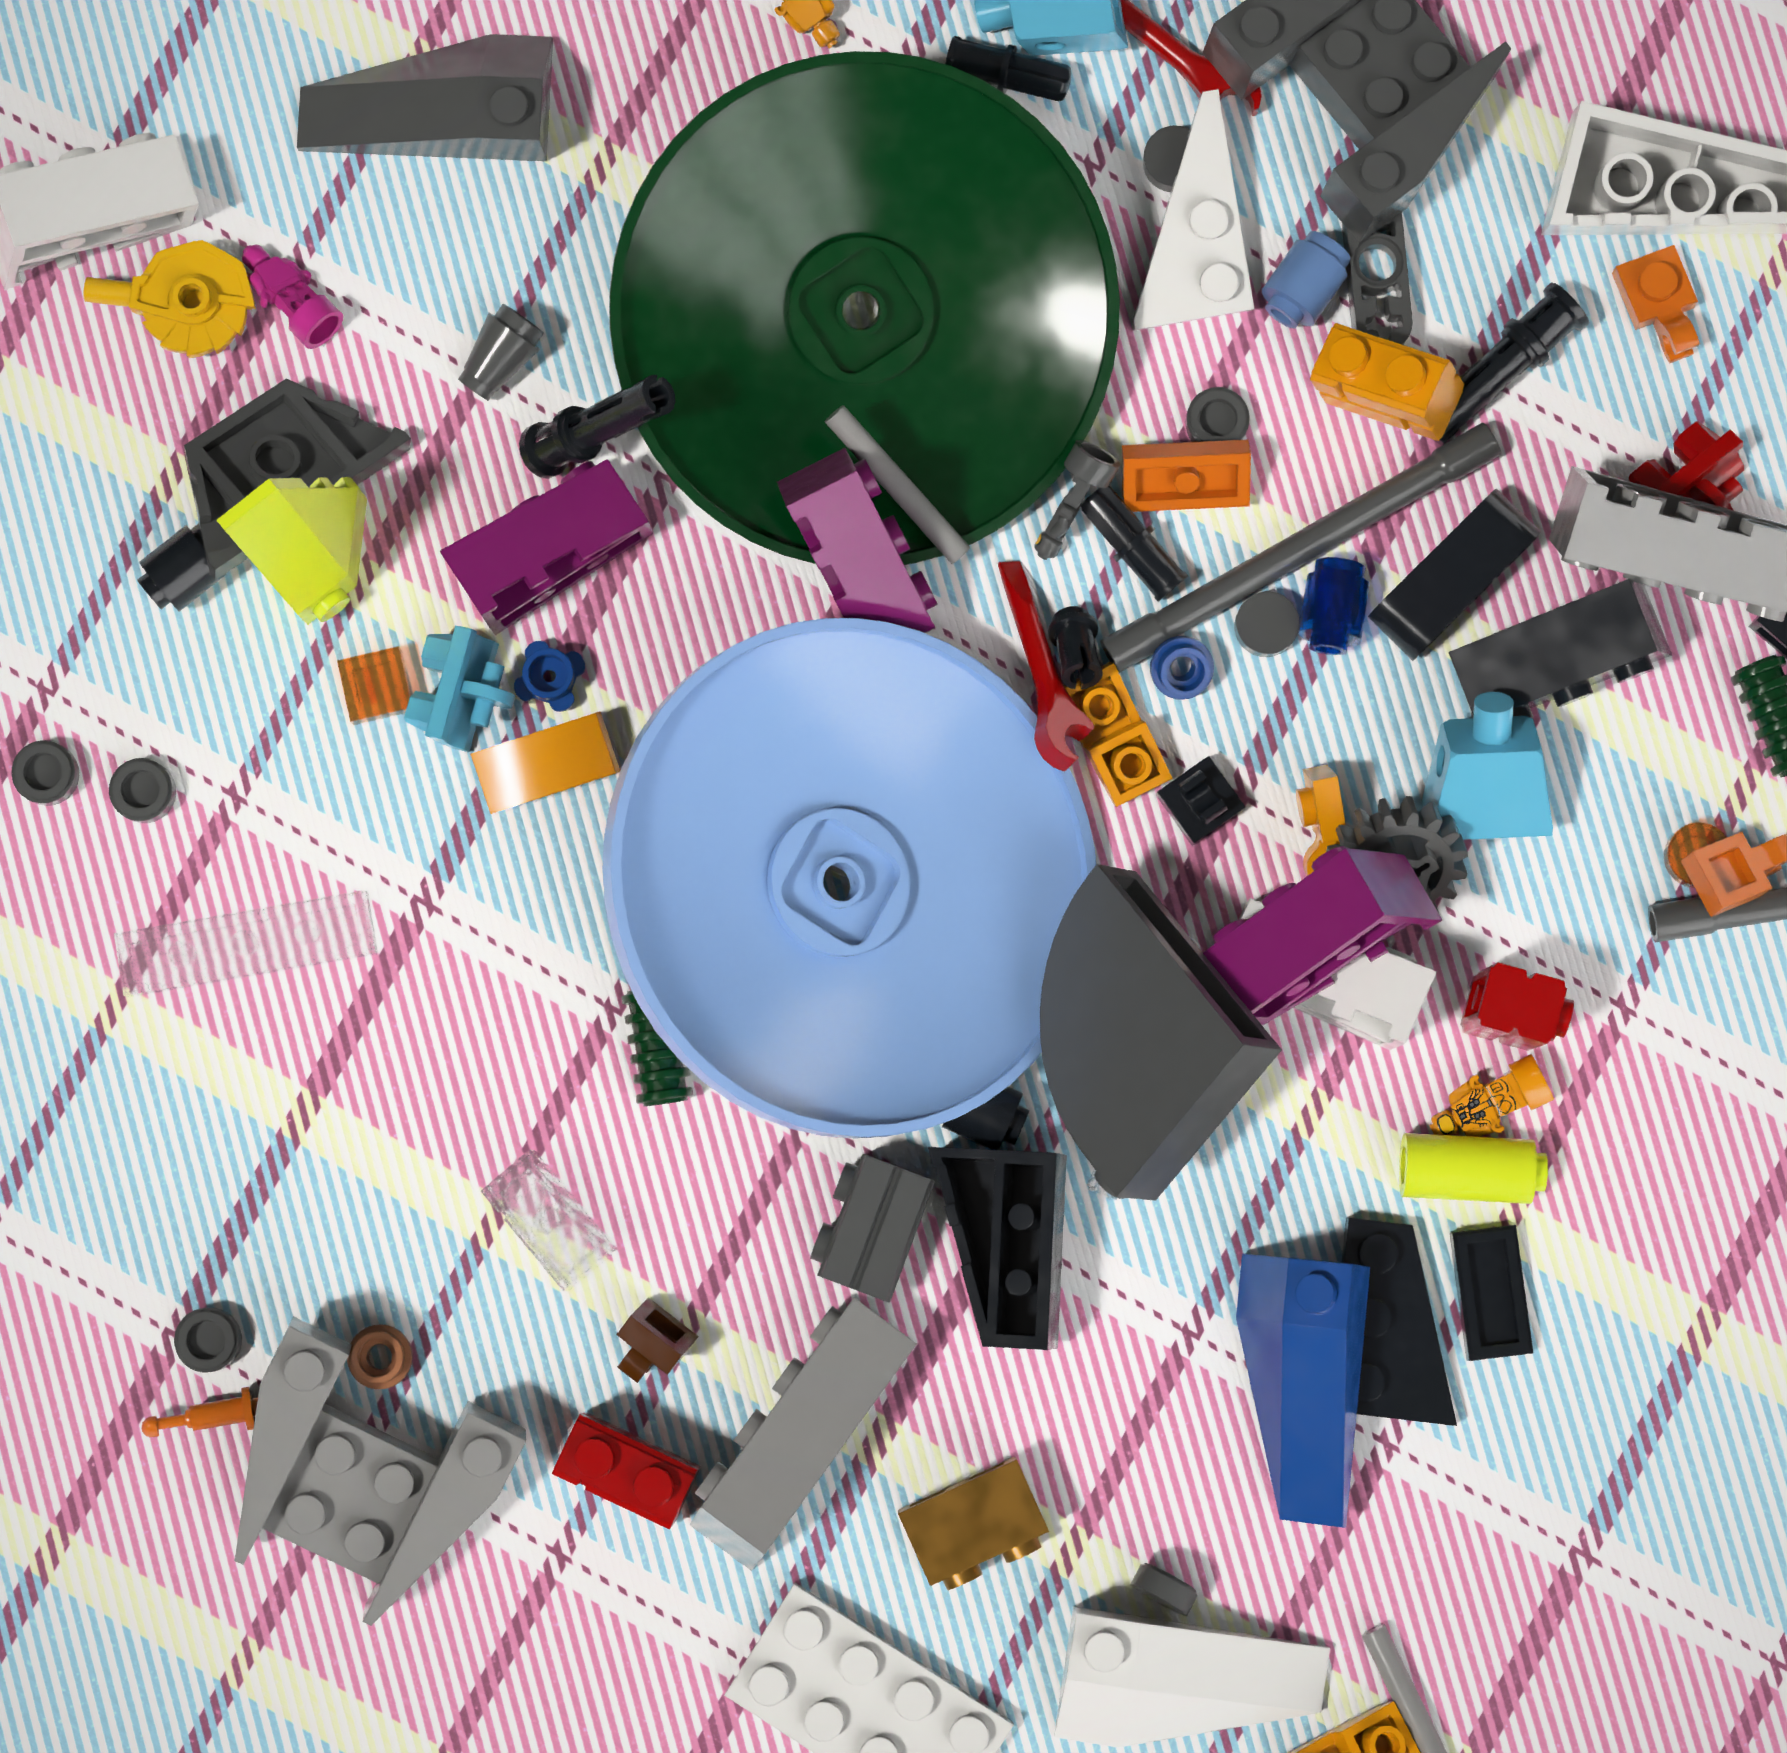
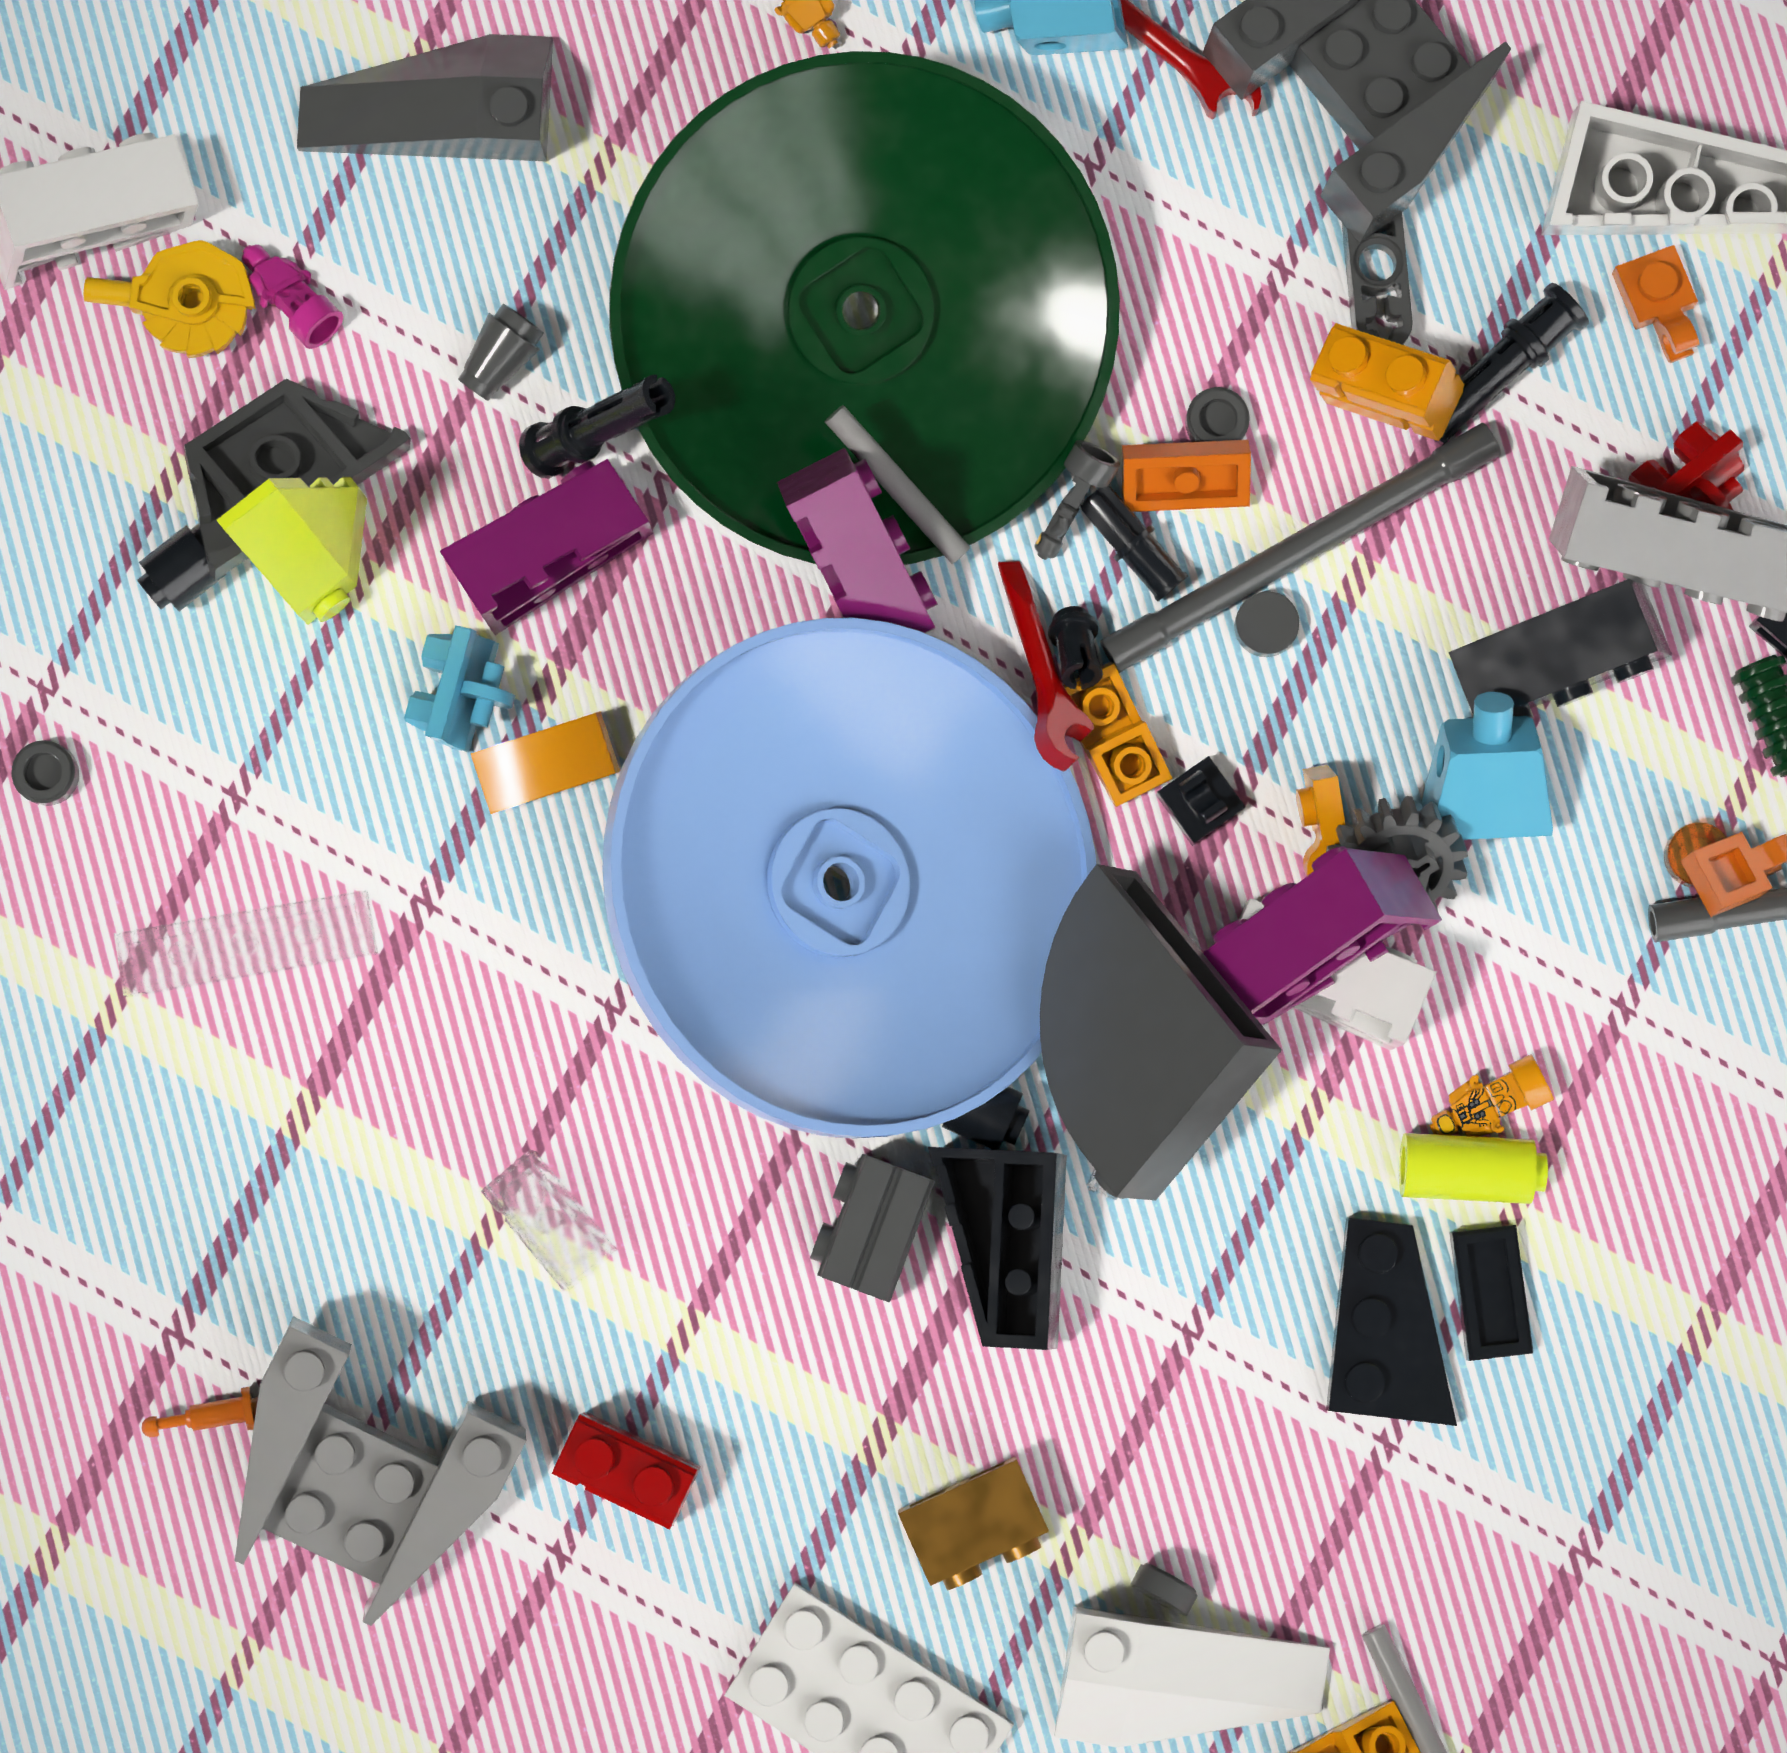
(142, 790): dark grey tile -> none
(208, 1340): dark grey tile -> none
(359, 1356): nougat plate -> none
(375, 685): clear orange tile -> none
(543, 659): blue plate -> none
(654, 1339): reddish brown tile -> none
(659, 1069): dark green piece -> none
(802, 1432): light grey wedge -> none
(1010, 69): black axle -> none
(1164, 155): dark grey tile -> none
(1192, 682): blue plate -> none
(1200, 250): white wing -> none
(1303, 1361): blue wedge -> none
(1306, 280): medium blue brick -> none
(1334, 605): clear blue brick -> none
(1454, 574): black beam -> none
(1516, 1007): red brick -> none

